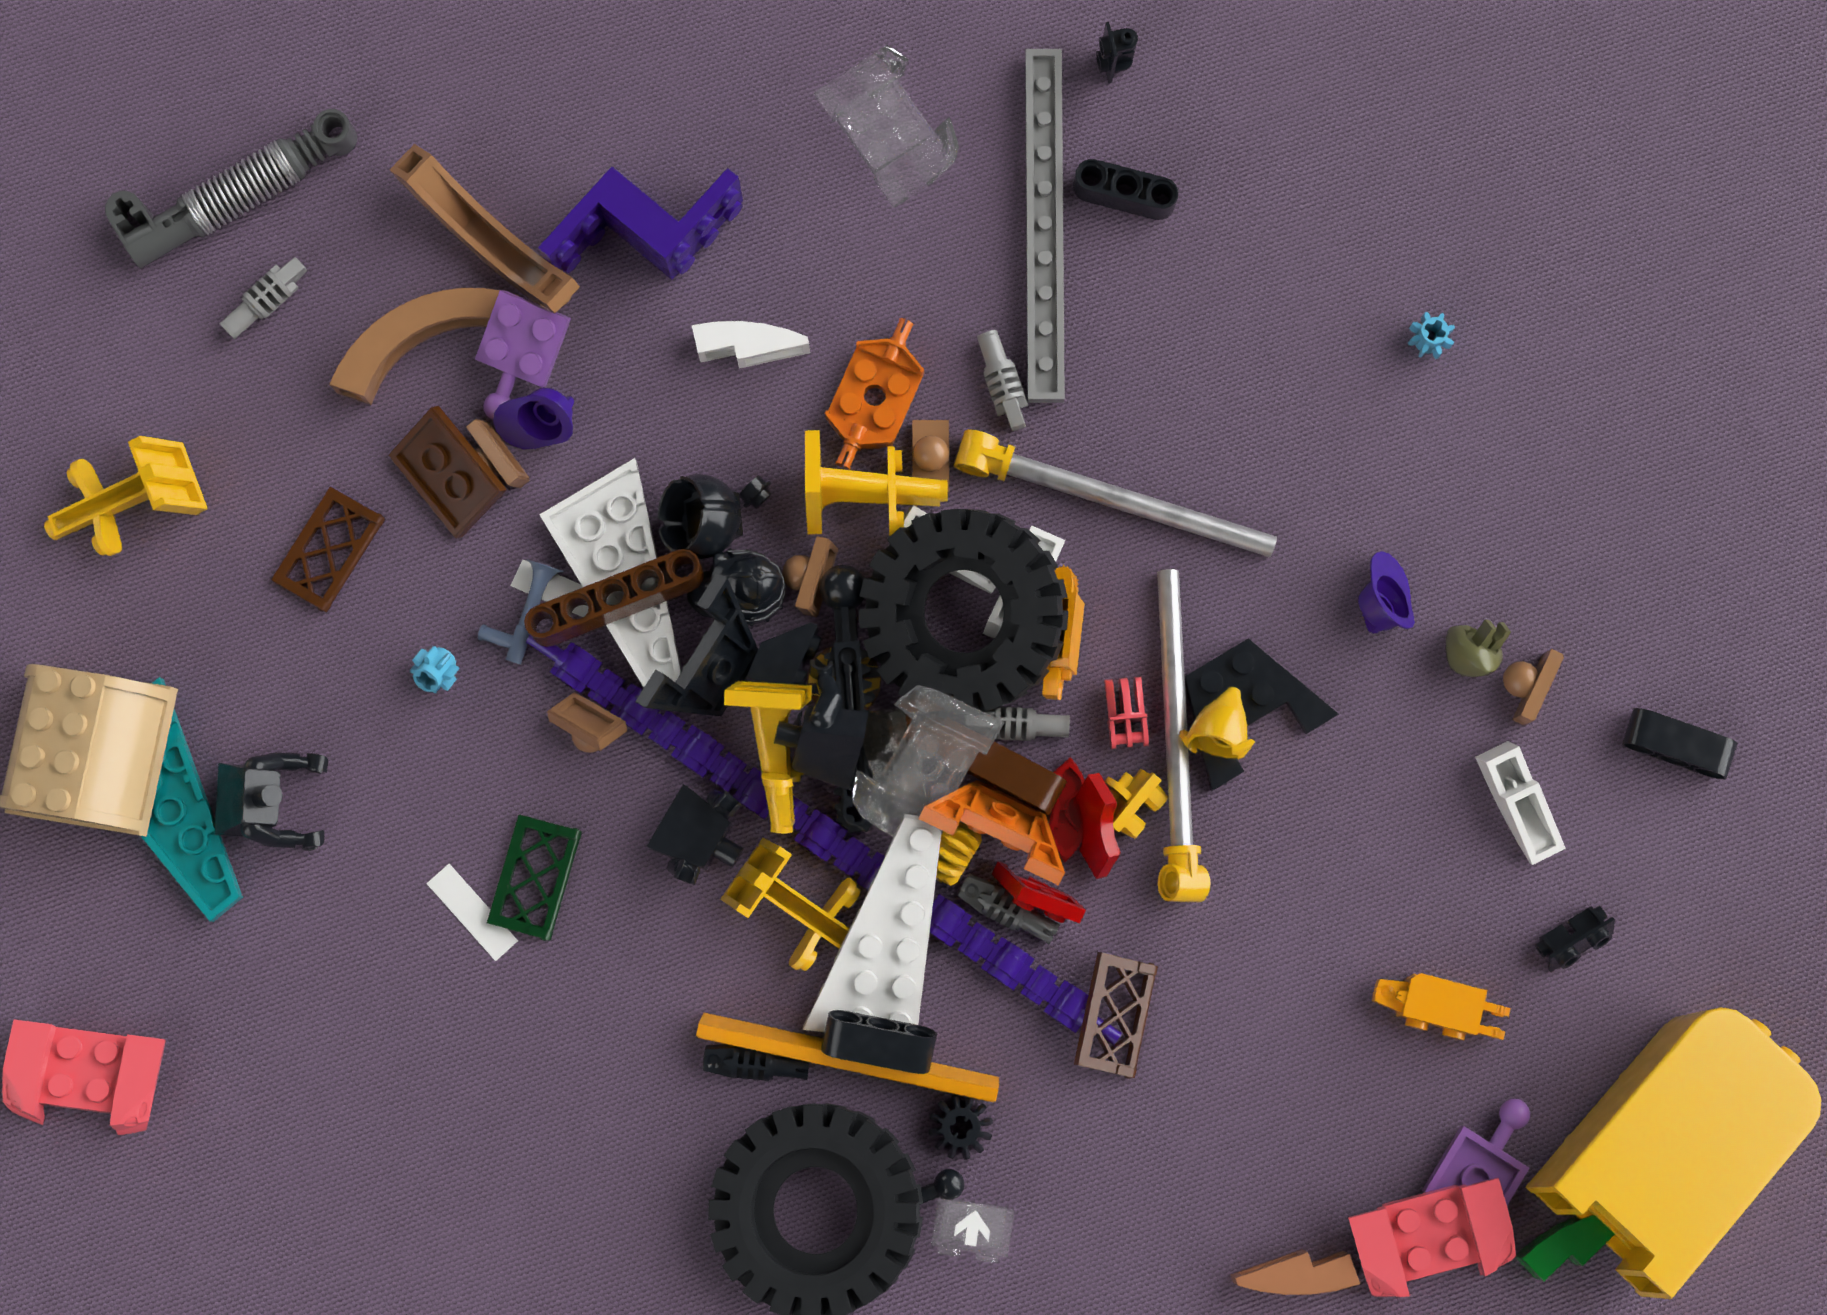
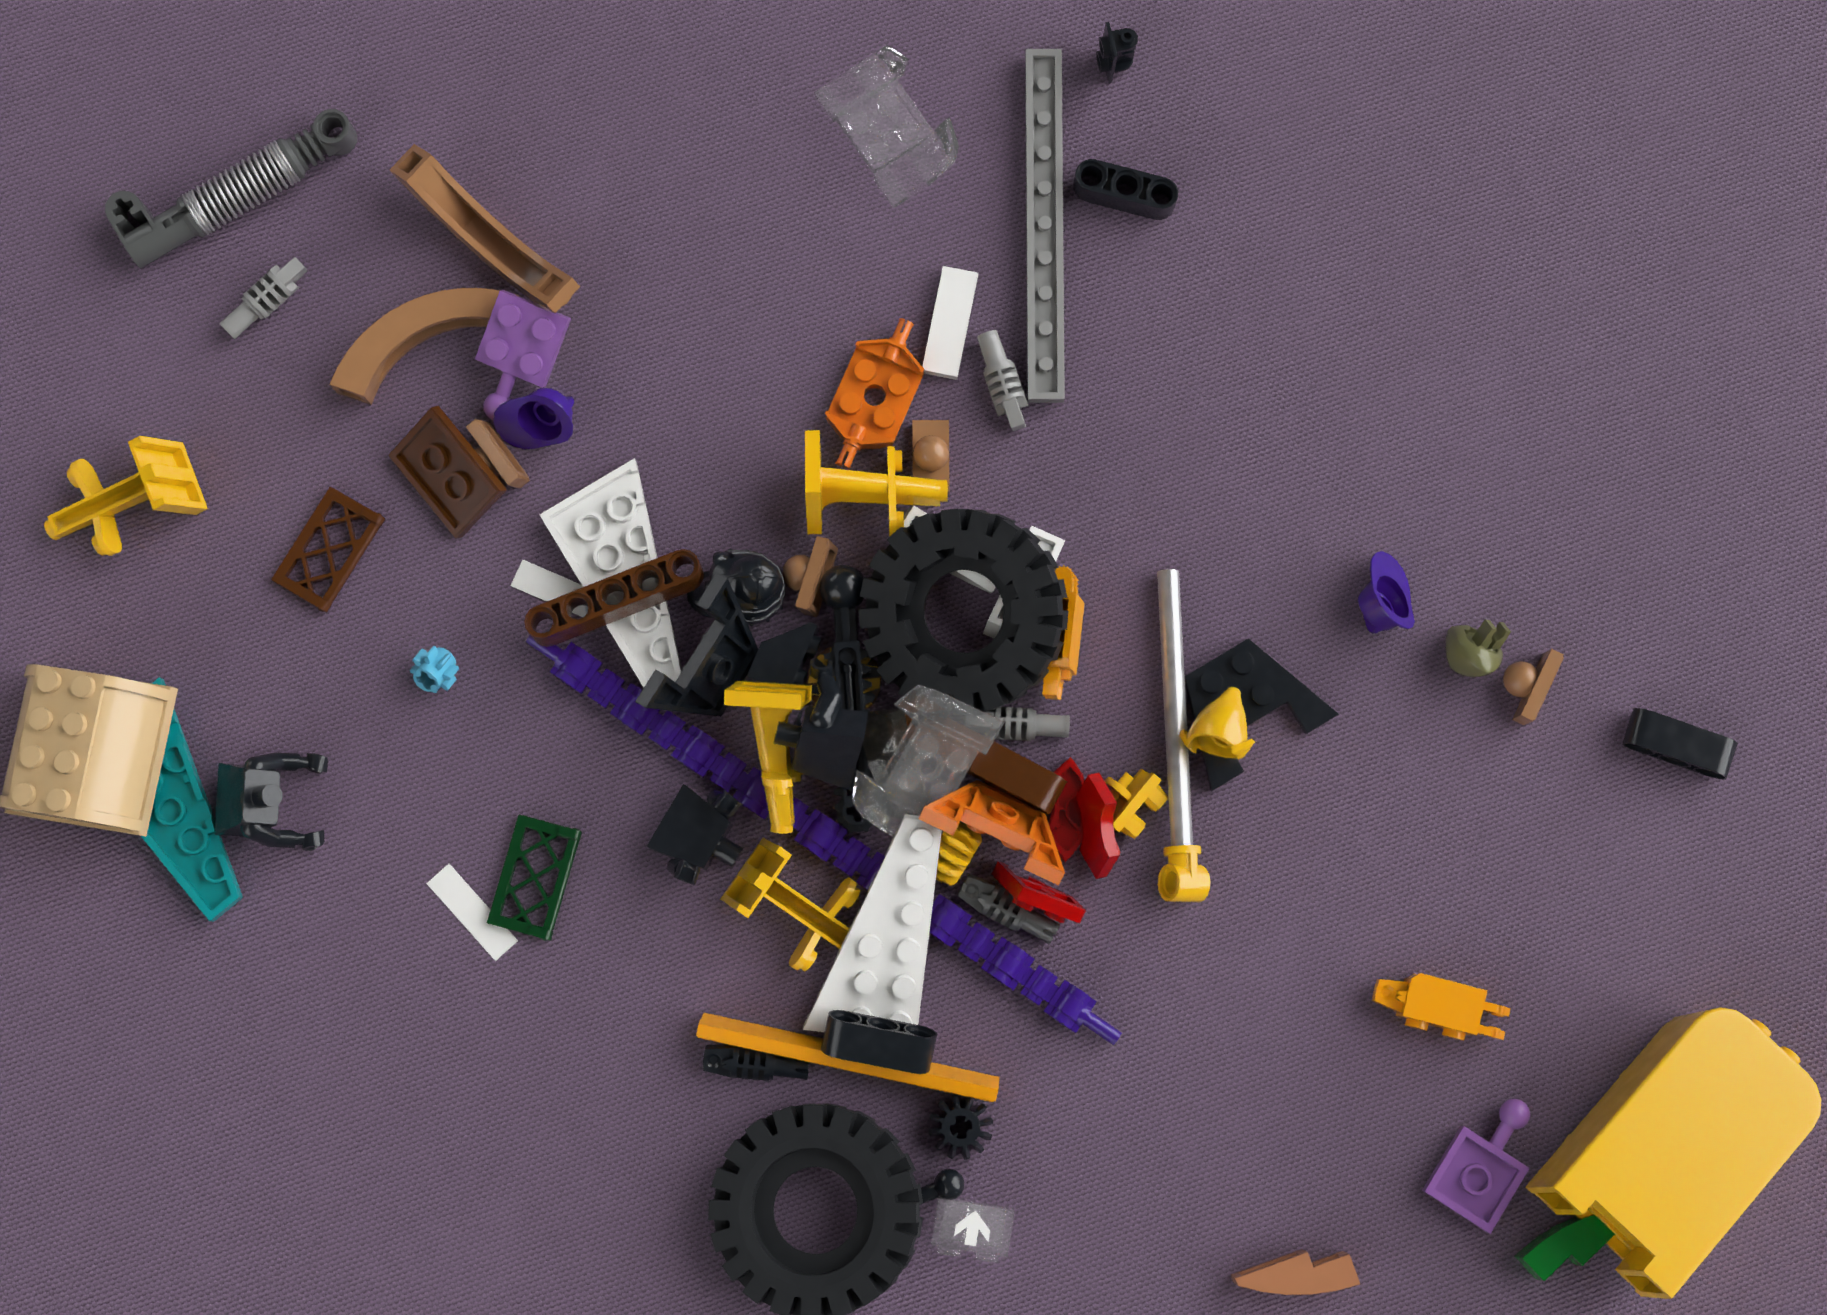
(81, 1073): coral piece -> none
(517, 642): sand blue piece -> none
(589, 724): medium nougat tile -> none
(643, 223): dark purple bracket -> none
(699, 515): black piece -> none
(749, 341): white slope -> none
(755, 492): black plate -> none
(950, 322): none -> white tile
(982, 454): flat silver piece -> none
(1090, 1027): window -> none
(1126, 715): coral arm -> none
(1433, 1236): coral piece -> none
(1441, 332): medium azure gear -> none
(1520, 801): white slope -> none
(1566, 948): black hinge -> none

